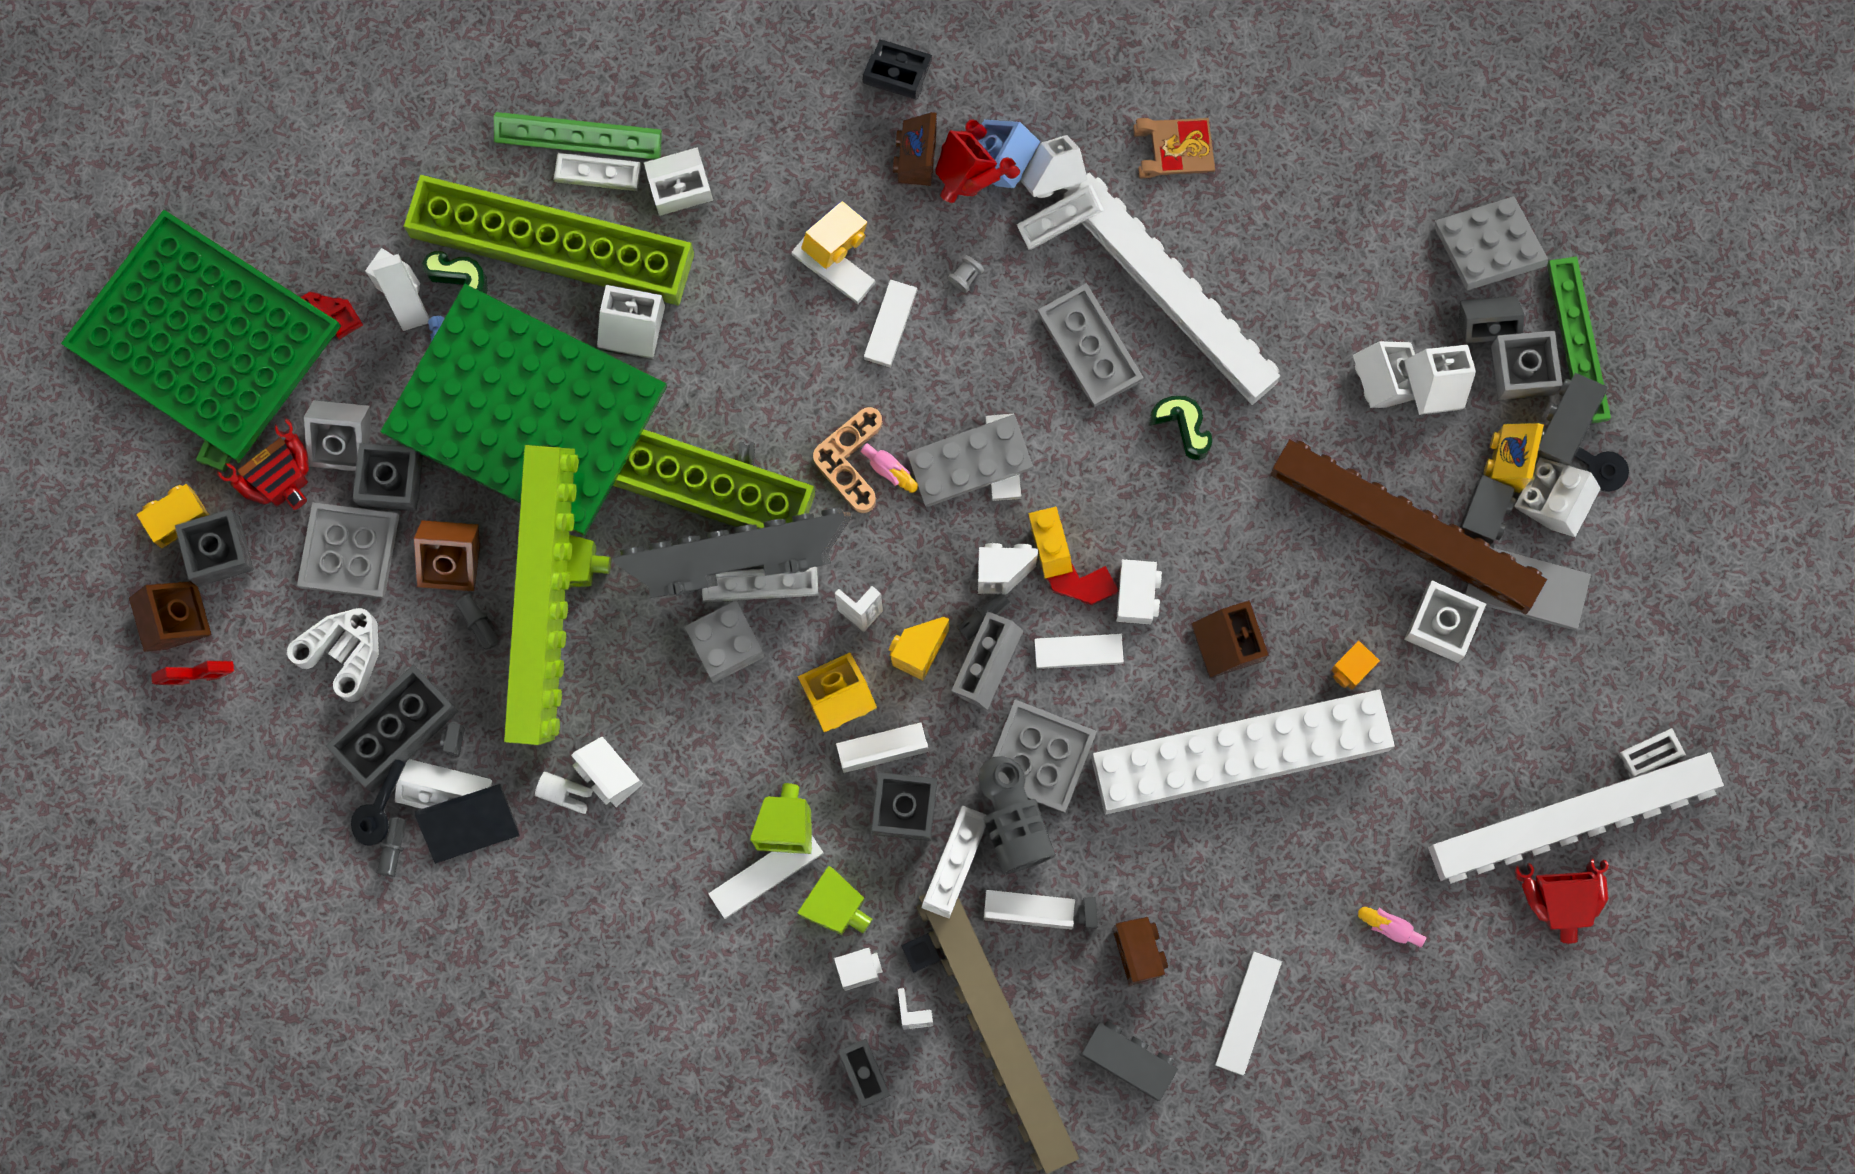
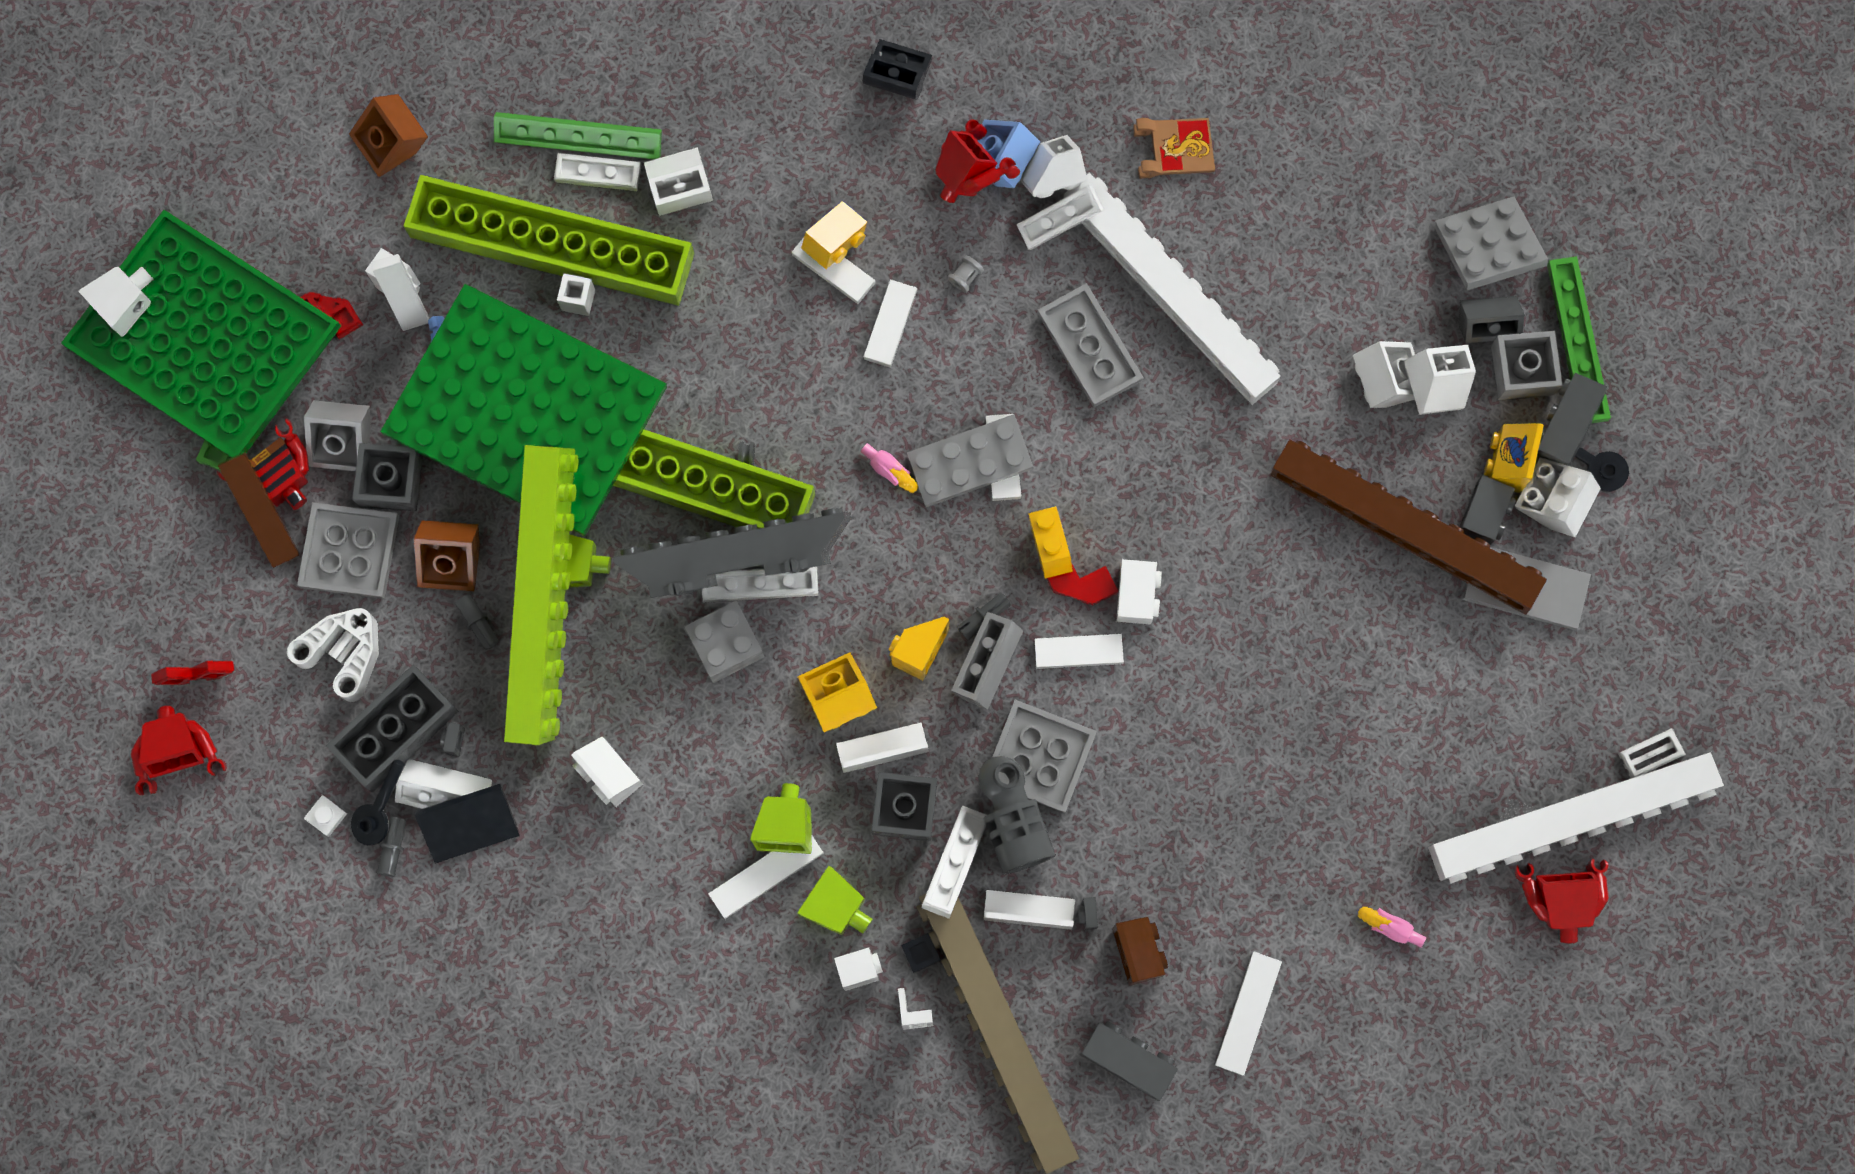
(119, 297): none -> white torso
(169, 615): reddish brown slope -> none
(170, 746): none -> red torso
(175, 508): yellow brick -> none
(214, 547): dark grey brick -> none
(258, 509): none -> reddish brown tile
(325, 815): none -> white plate
(387, 133): none -> dark orange slope
(455, 271): dark green animal -> none
(557, 791): white hinge -> none
(576, 294): none -> white brick
(630, 321): white slope -> none
(841, 452): light nougat beam -> none
(864, 611): white panel -> none
(864, 1073): dark grey brick -> none
(917, 150): reddish brown slope -> none
(1004, 568): white slope -> none
(1189, 420): dark green animal -> none
(1230, 639): reddish brown slope -> none
(1242, 751): white brick -> none
(1354, 666): light orange brick -> none
(1445, 621): white brick -> none

